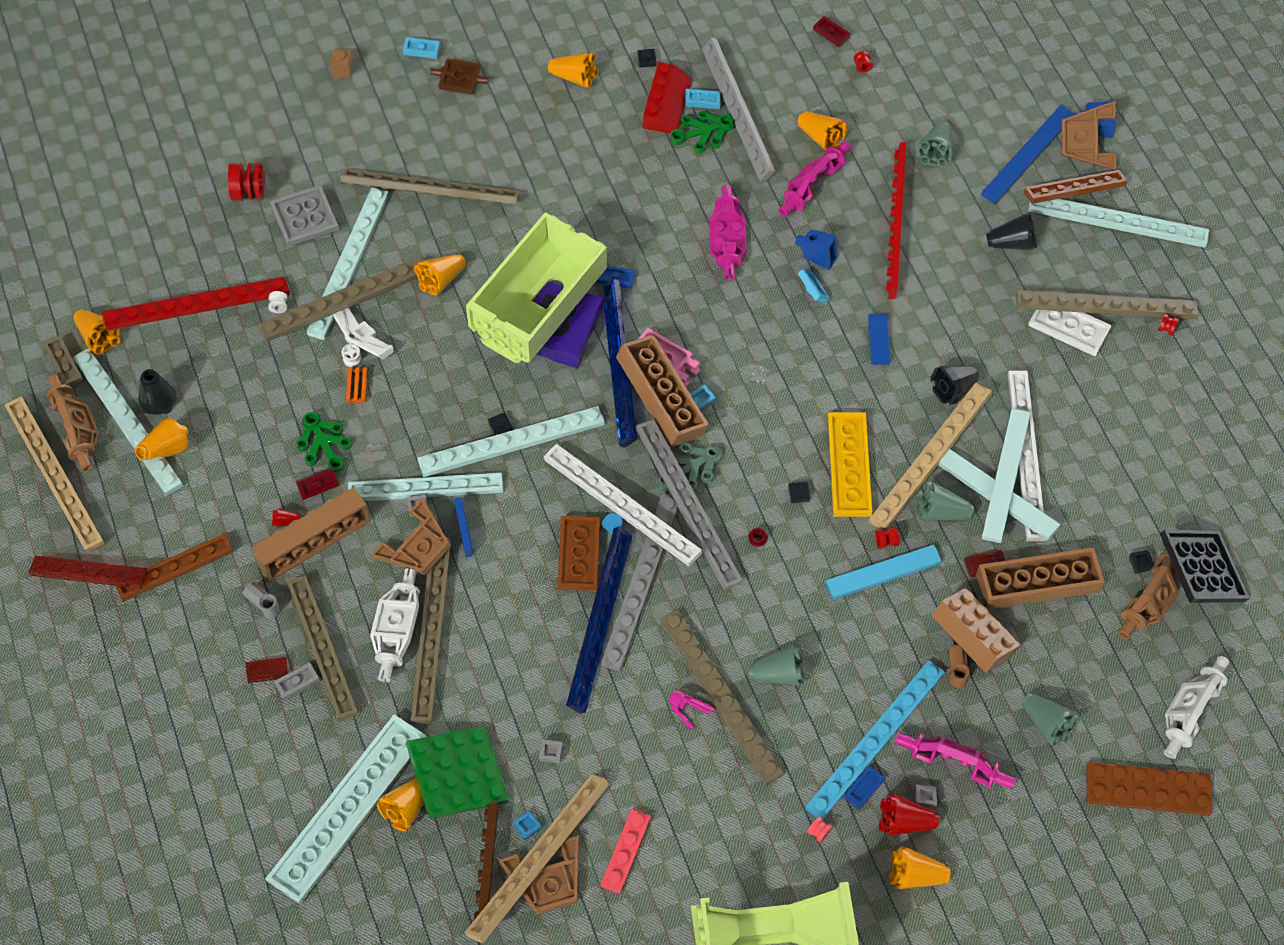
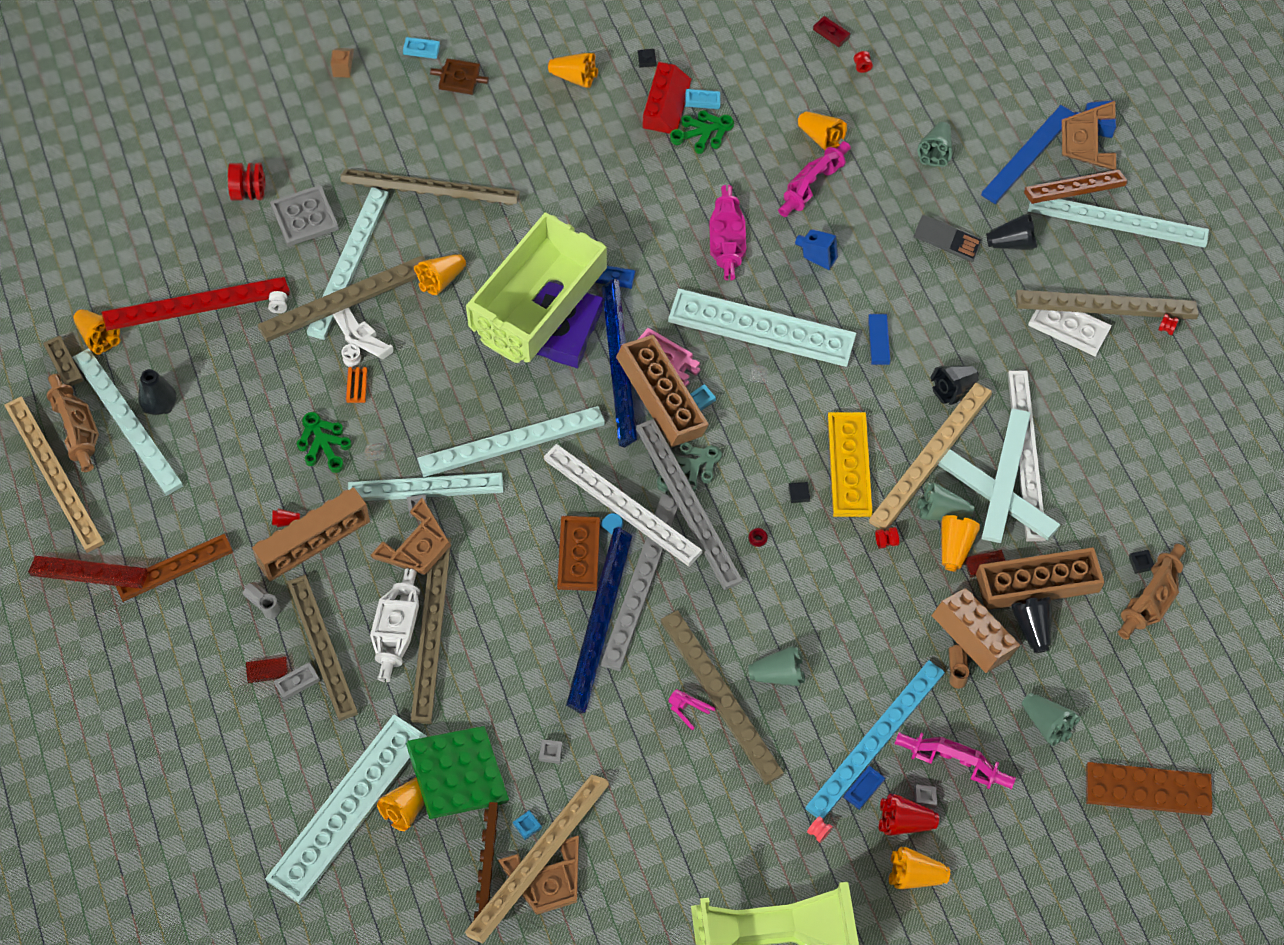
(164, 440): light orange cone -> none
(317, 483): dark red plate -> none
(463, 527): blue tile -> none
(500, 424): black plate -> none
(625, 851): coral plate -> none
(738, 110): light grey plate -> none
(762, 327): none -> light aqua plate
(813, 286): medium azure plate -> none
(883, 572): medium azure tile -> none
(895, 225): red plate -> none
(947, 238): none -> dark grey piece
(957, 540): none -> light orange cone
(1035, 622): none -> black cone
(1190, 704): white plate -> none
(1204, 566): black plate -> none

